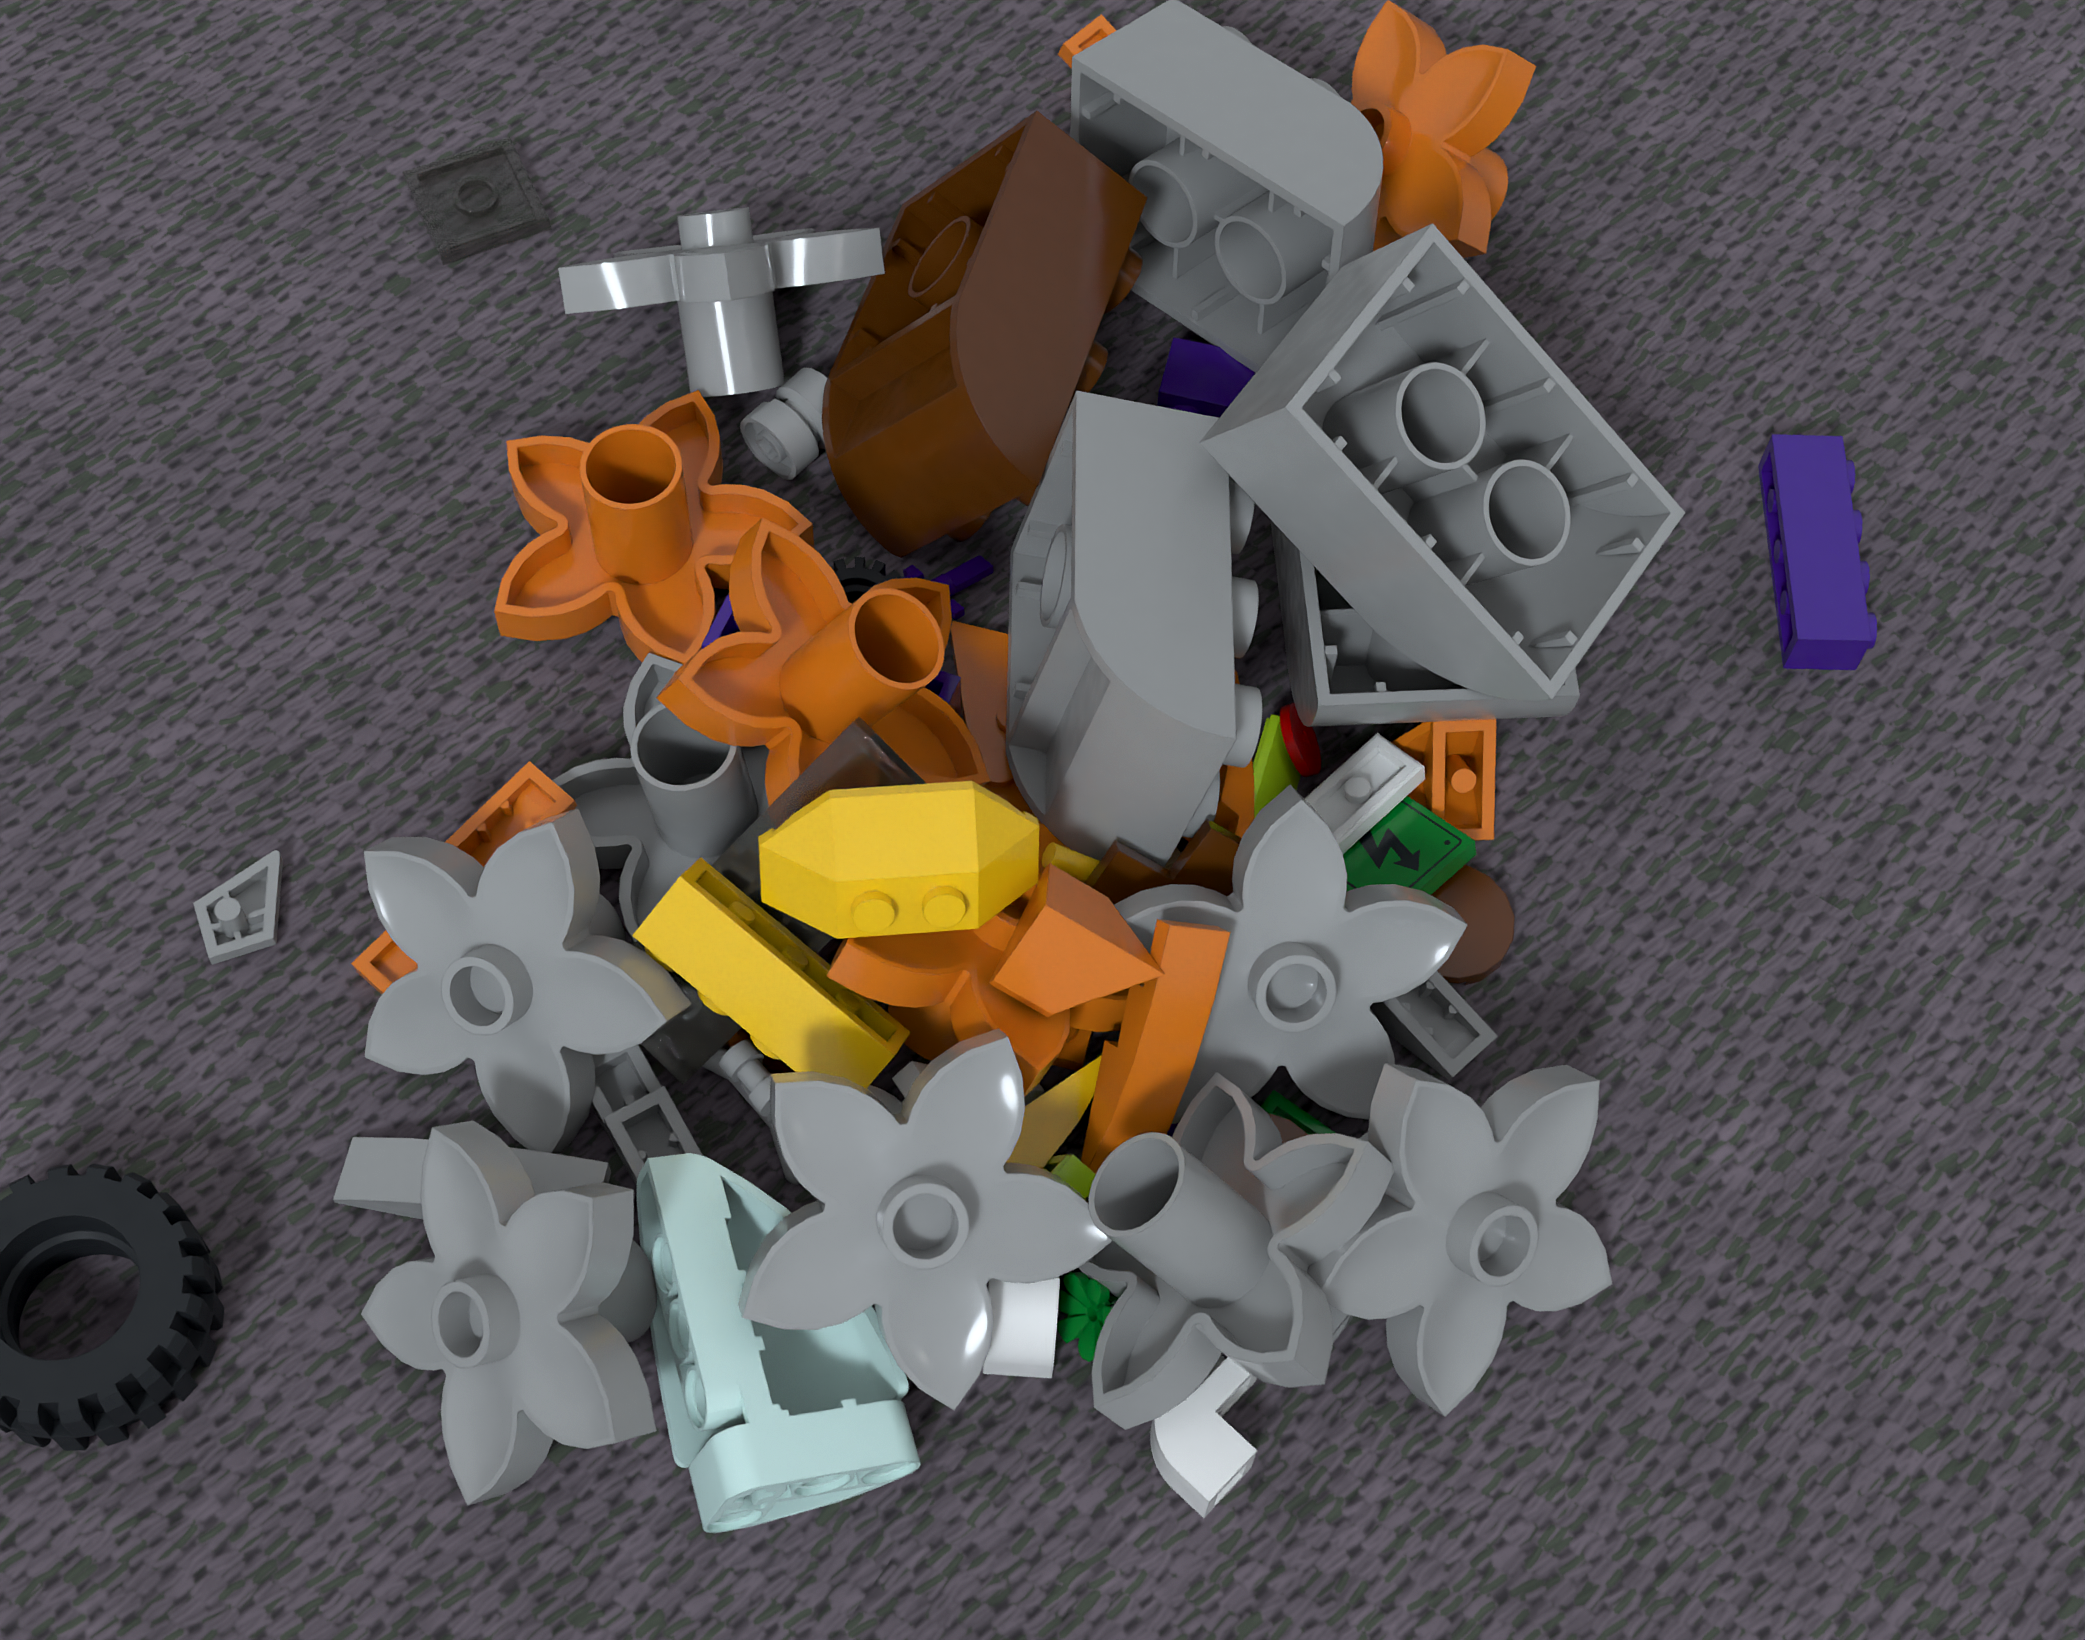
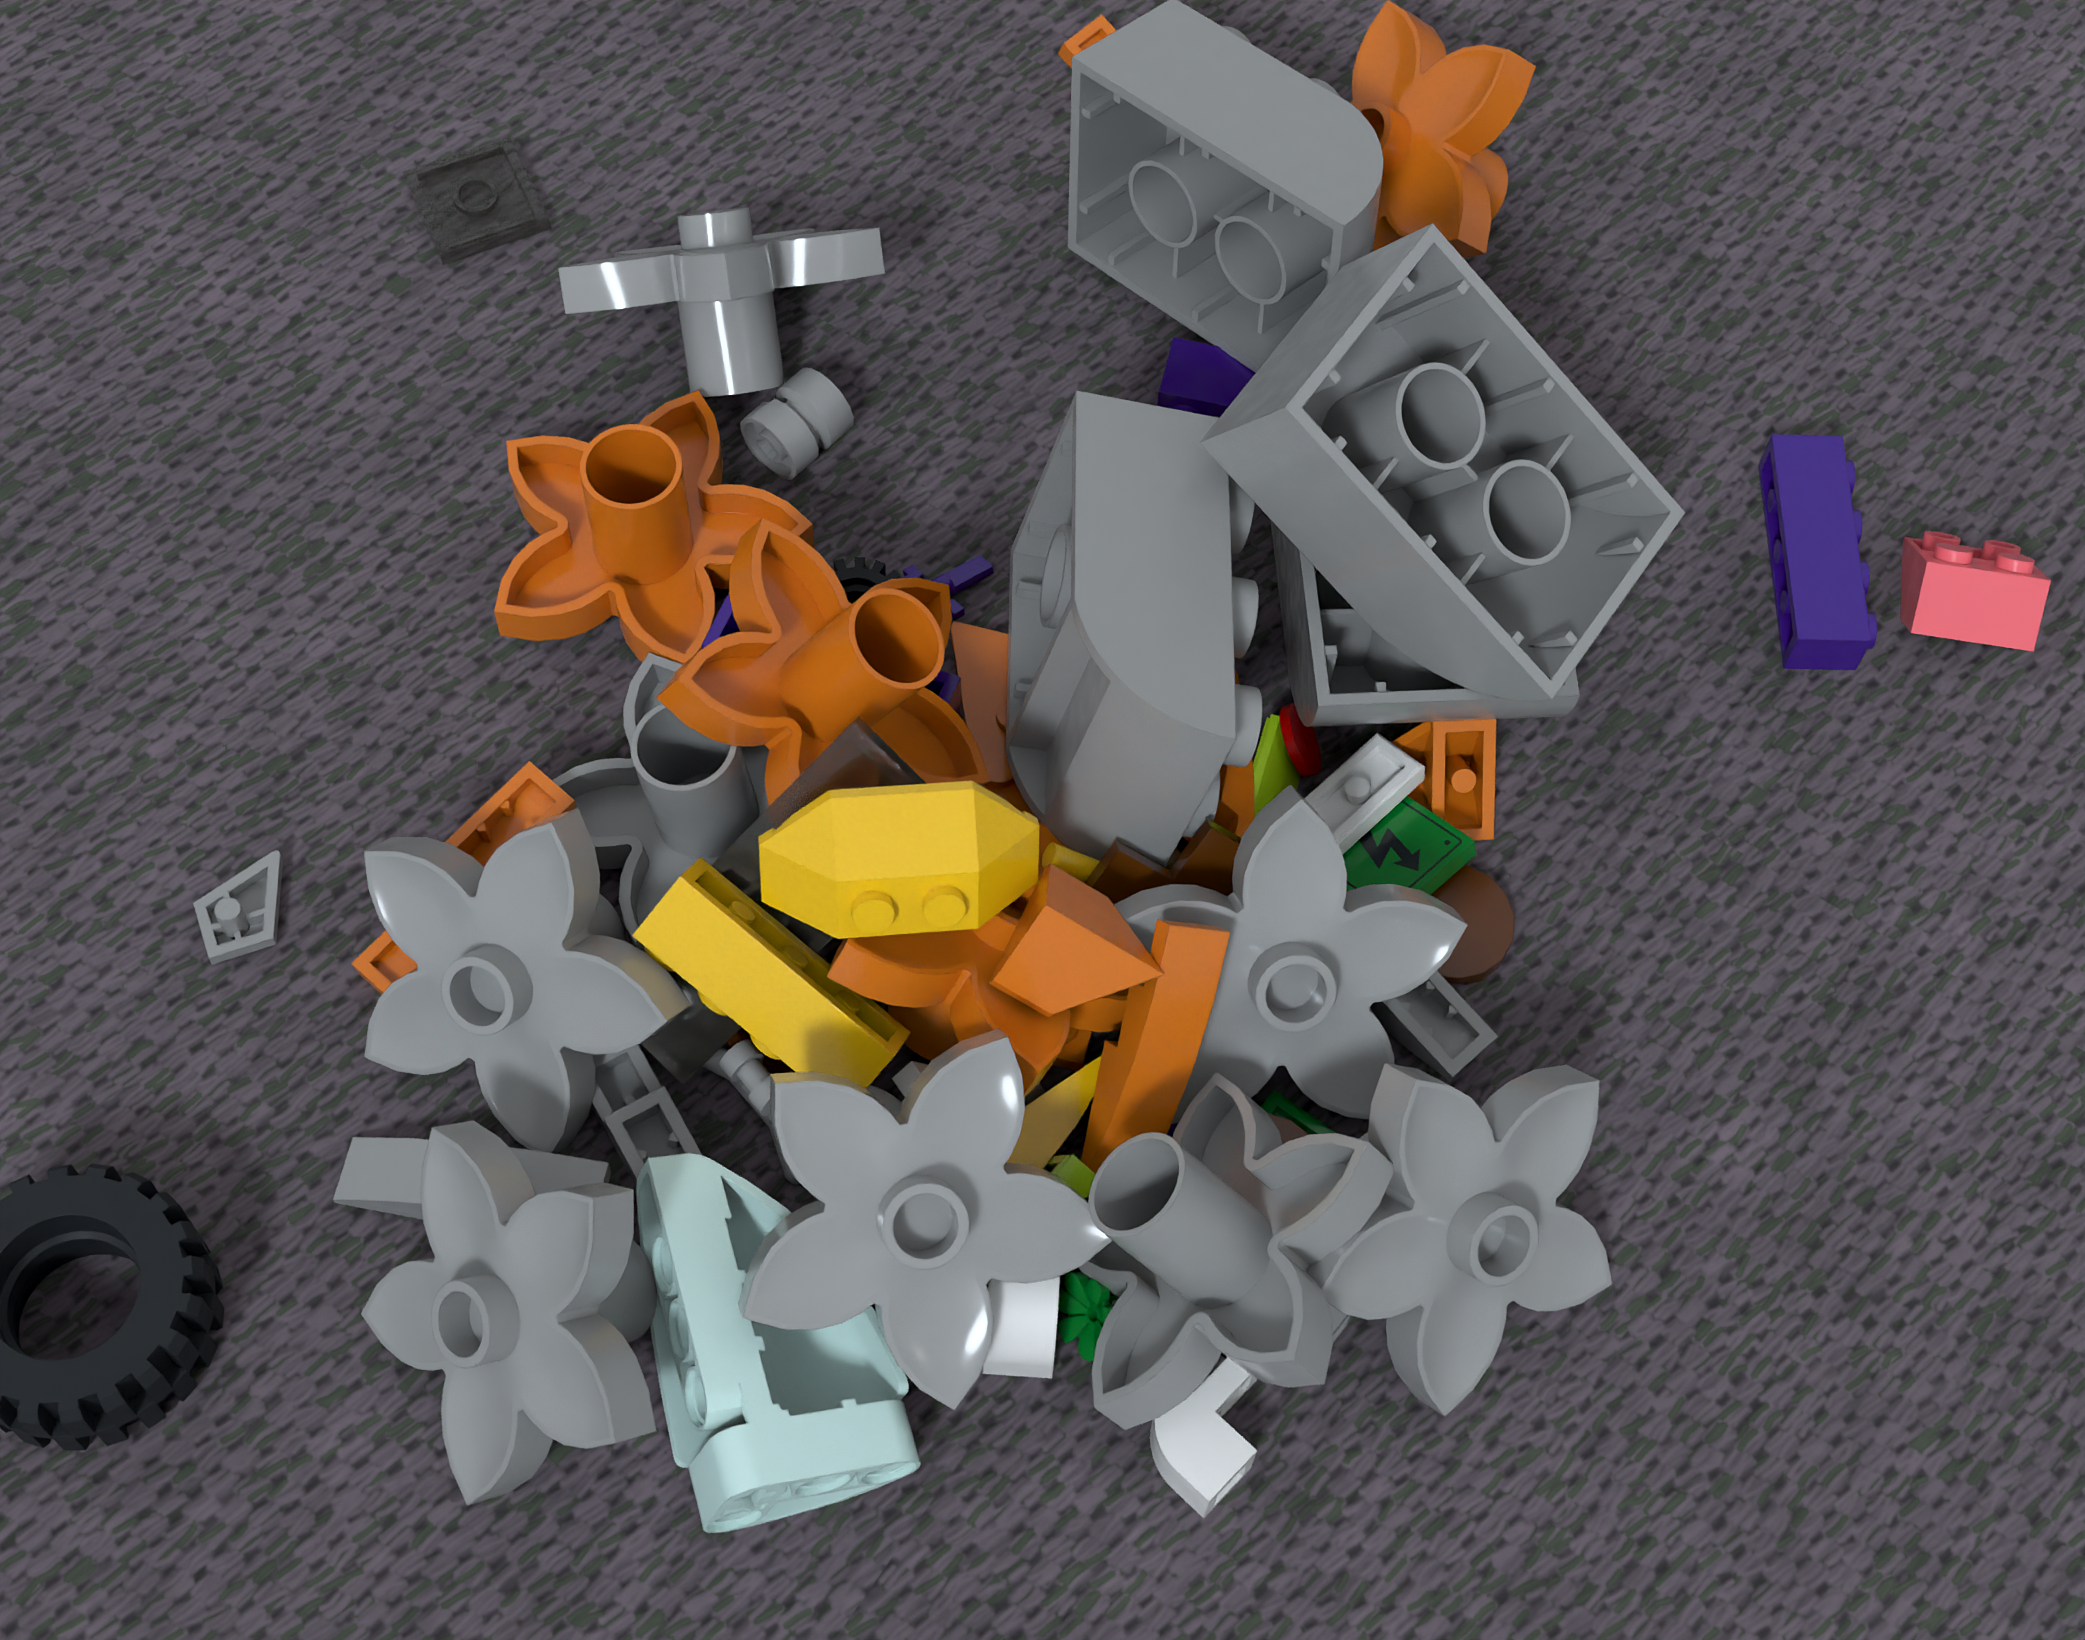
(978, 335): reddish brown brick -> none
(1971, 591): none -> coral slope

